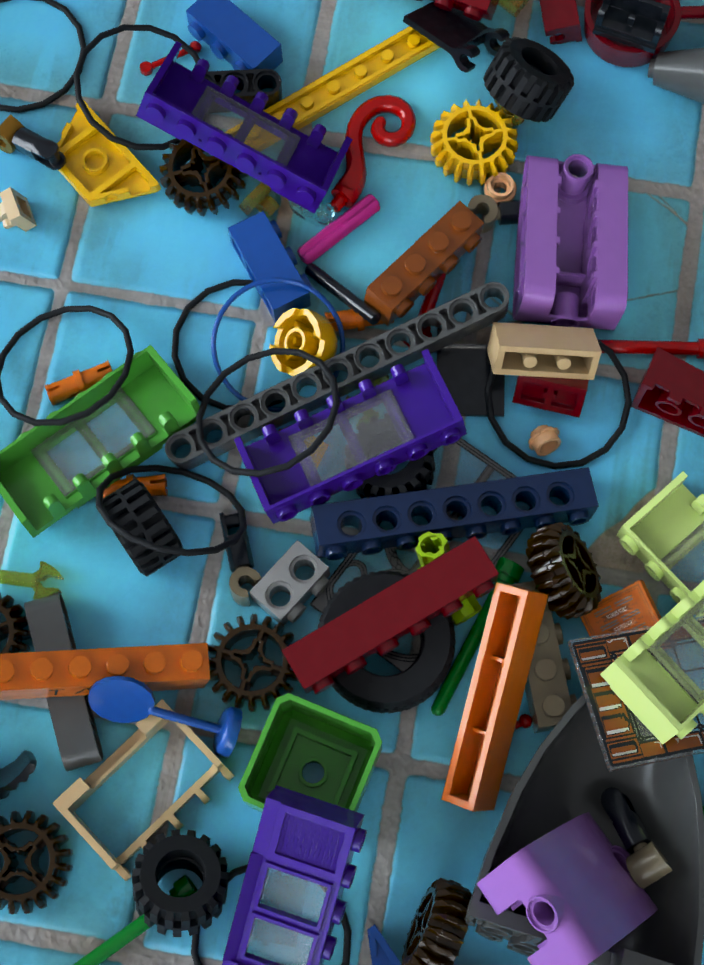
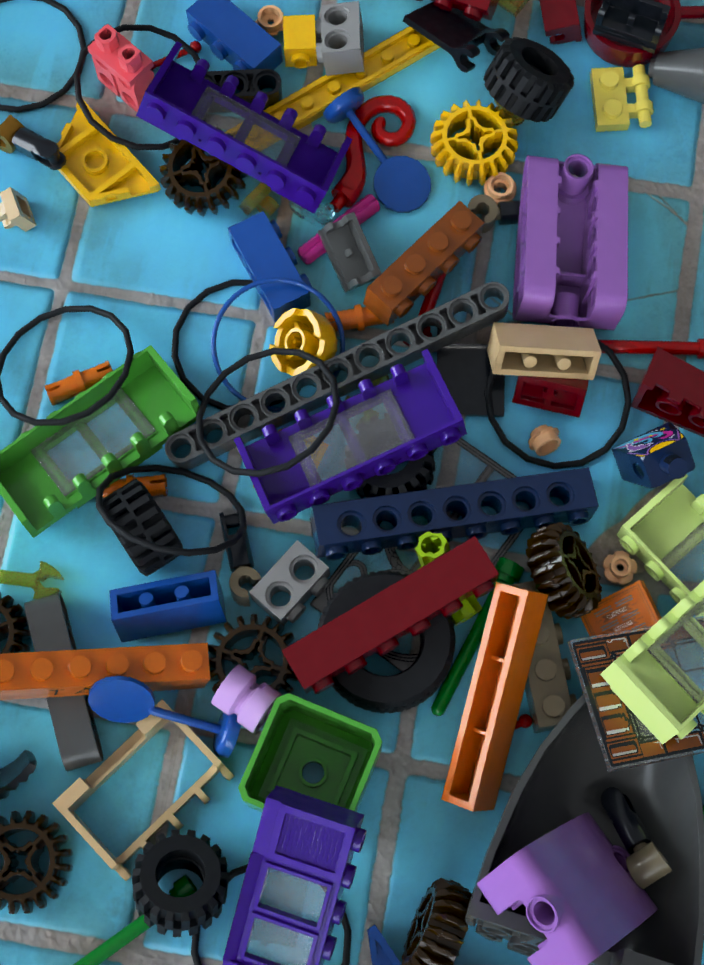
(121, 66): none -> coral hips
(167, 606): none -> blue brick
(245, 698): none -> lavender wheel
(267, 14): none -> light nougat plate
(299, 41): none -> yellow brick
(340, 38): none -> light grey brick
(343, 294): black bar -> none
(349, 252): none -> dark grey hinge
(399, 181): none -> blue piece
(610, 98): none -> light yellow plate
(611, 572): none -> light nougat plate
(660, 457): none -> dark blue torso

